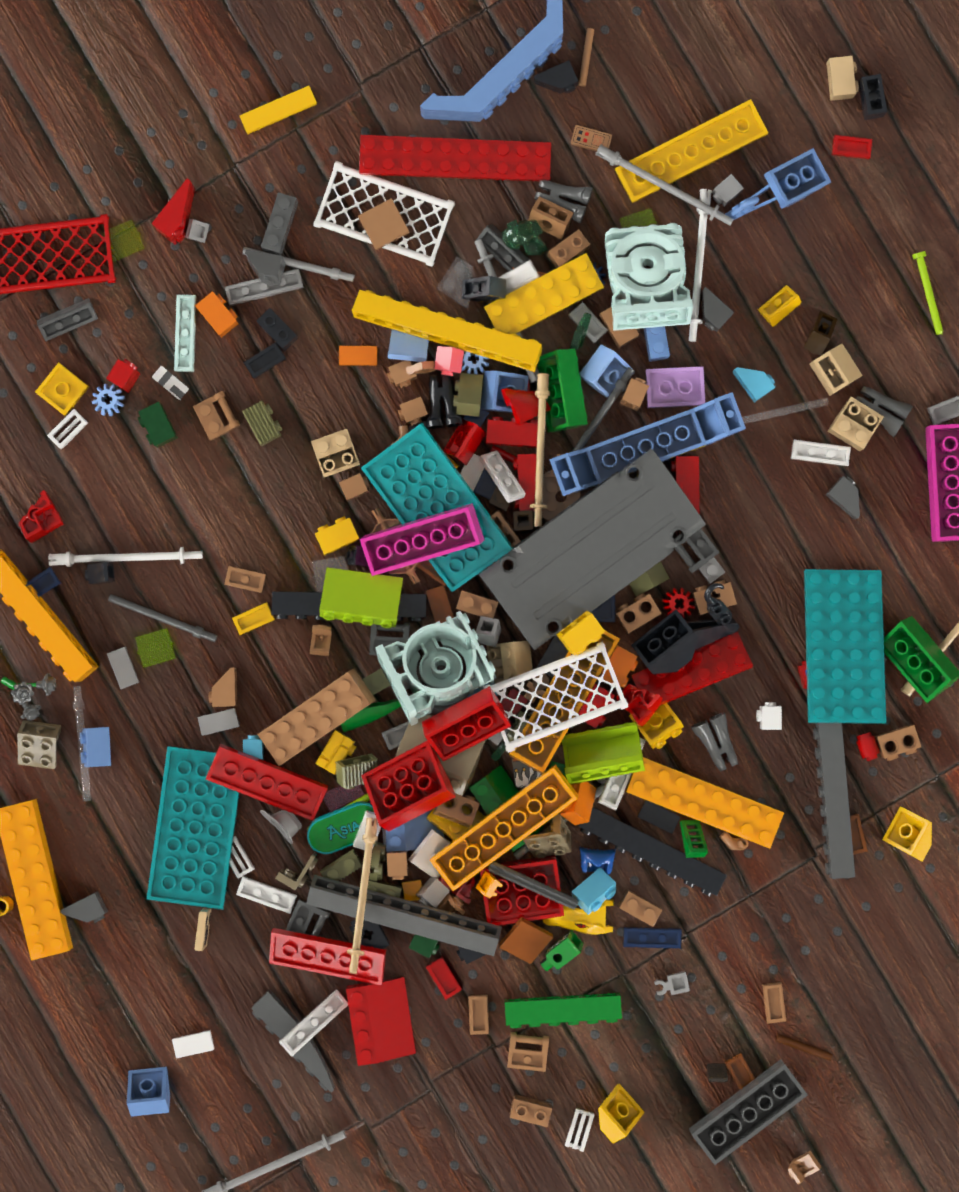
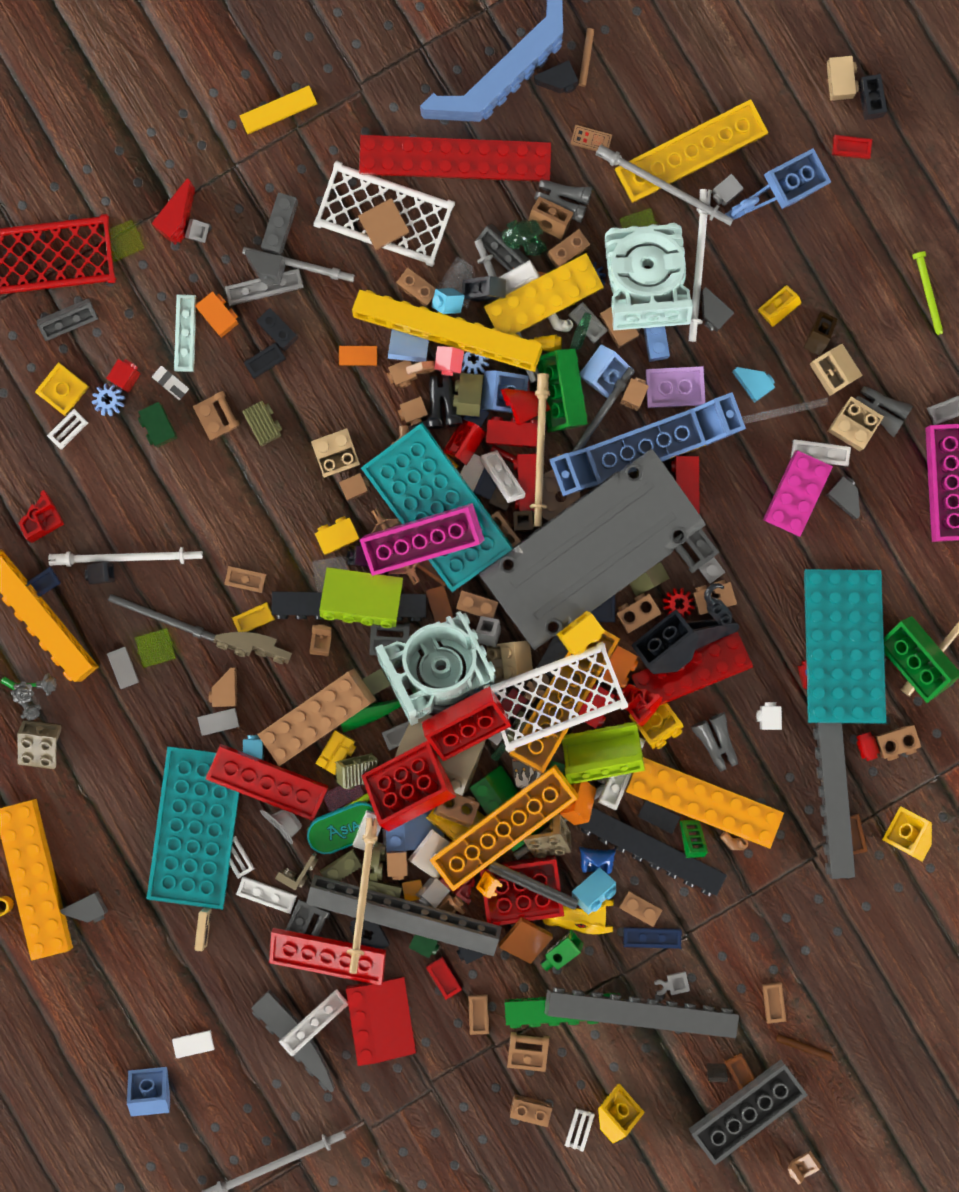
(78, 706): clear bar -> none
(95, 747): medium blue brick -> none
(244, 642): none -> dark tan slope
(416, 287): none -> medium nougat brick
(447, 301): none -> medium azure brick
(550, 343): none -> yellow cone
(559, 324): none -> white arm
(641, 1013): none -> dark grey brick
(797, 493): none -> dark pink brick

